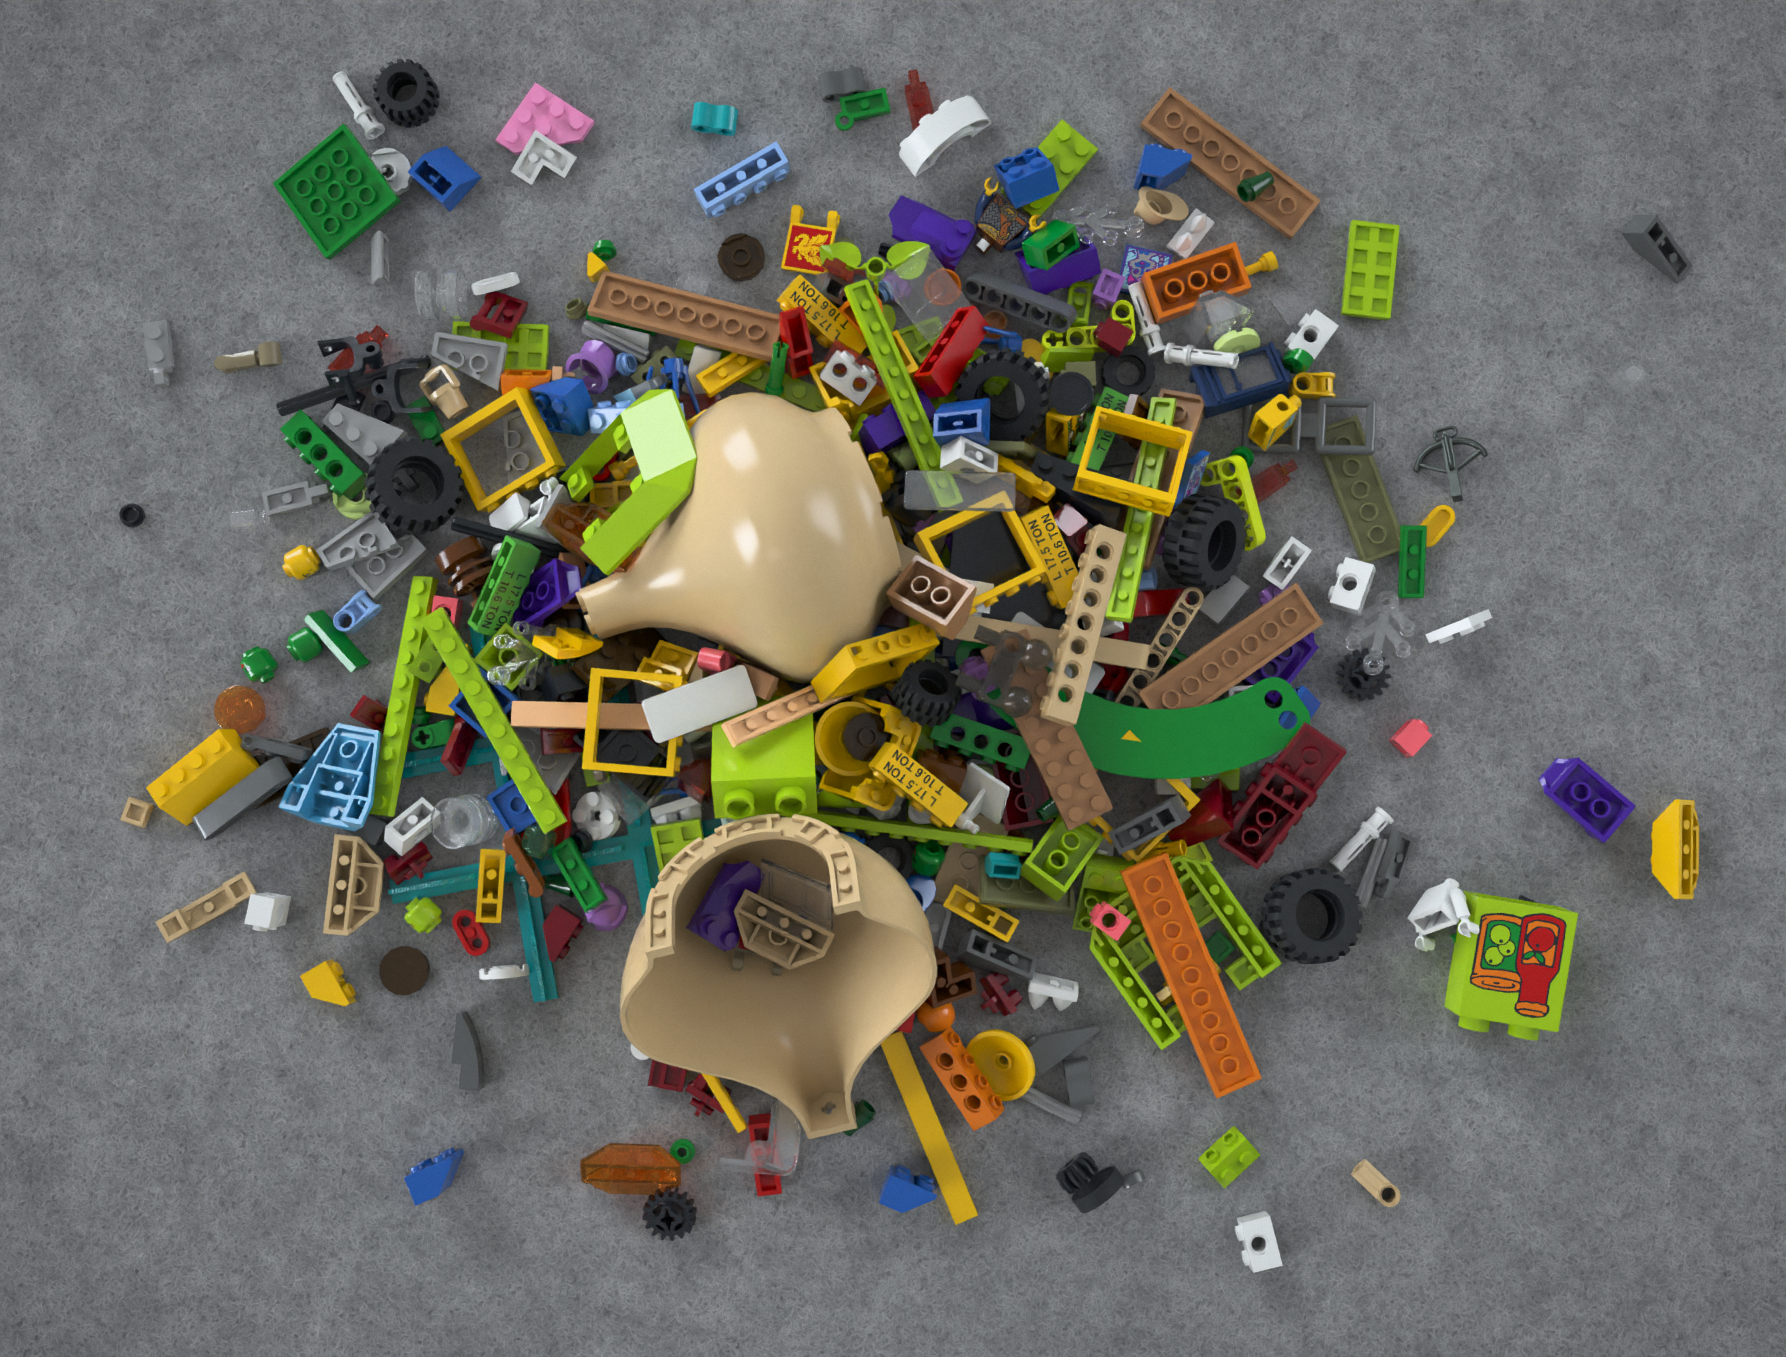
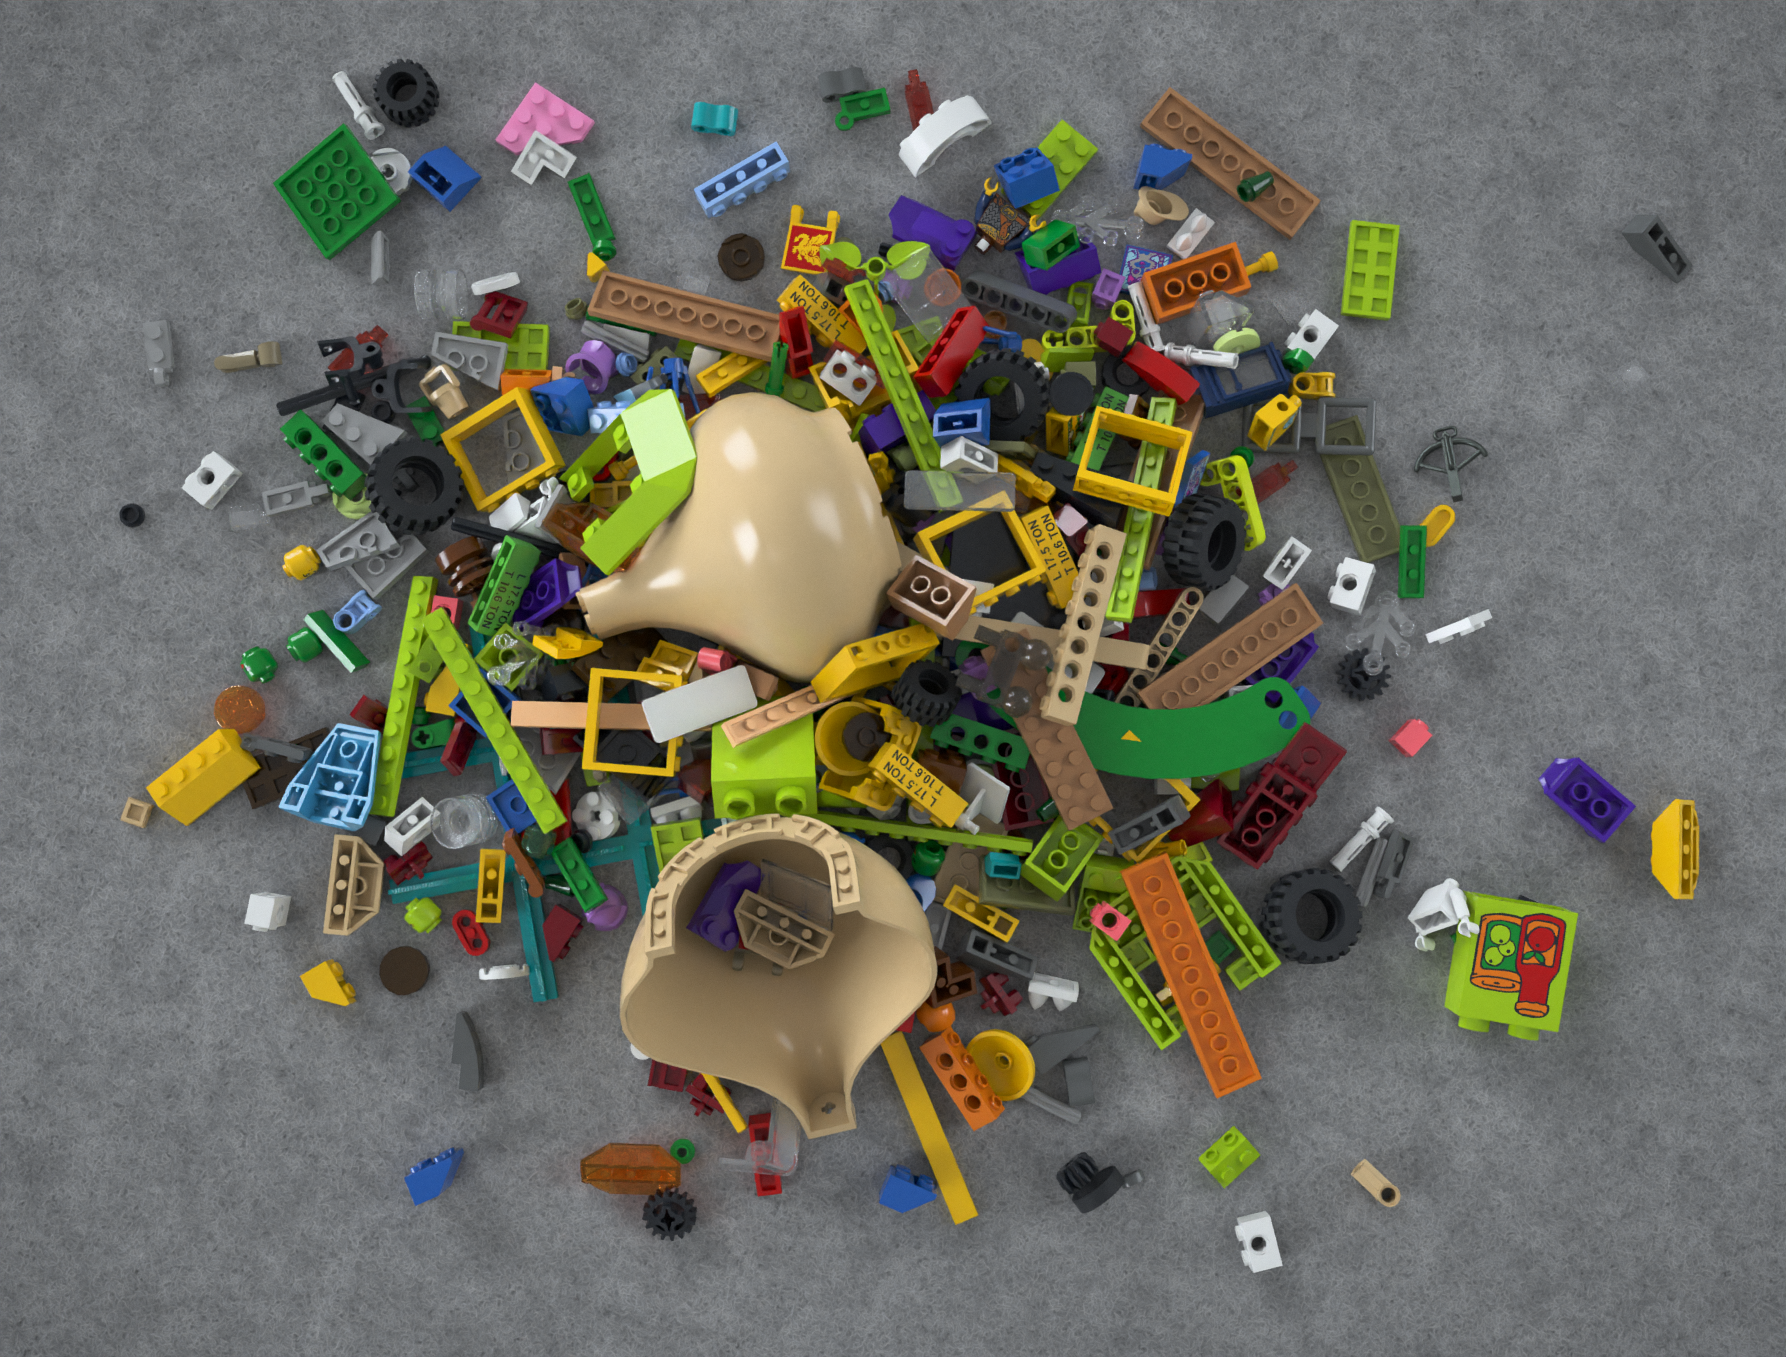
(206, 908): tan slope -> none
(225, 477): none -> white brick
(242, 798): dark grey beam -> none
(591, 209): none -> green tile
(864, 1114): dark green cone -> none
(1161, 372): none -> red slope

